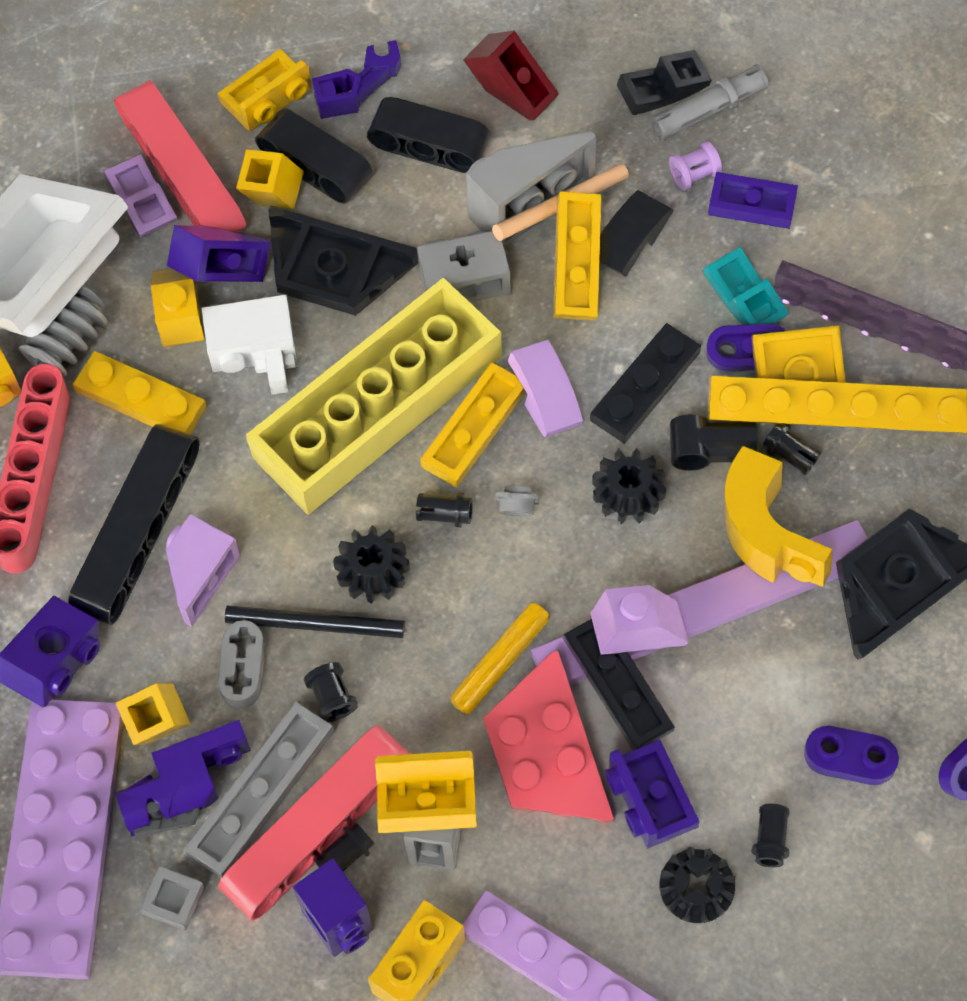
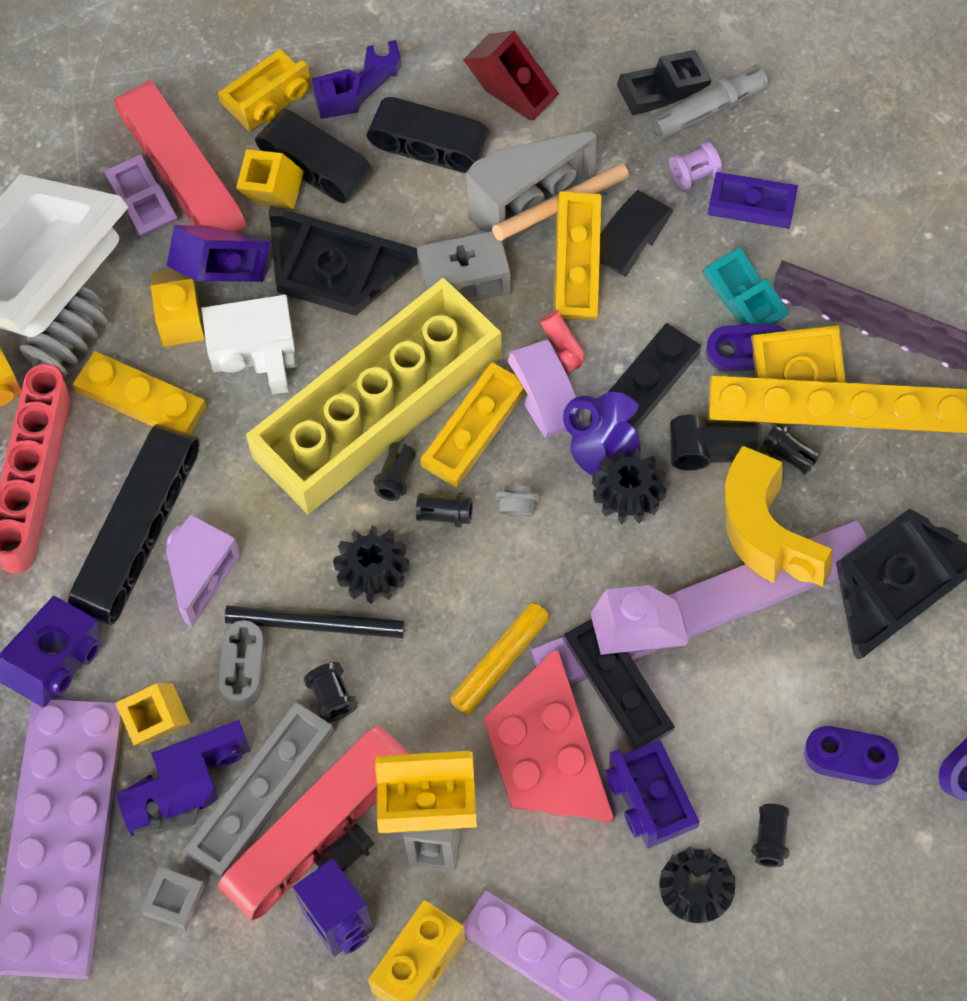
(391, 482): none -> black pin
(567, 347): none -> coral arm
(606, 431): none -> dark purple plate

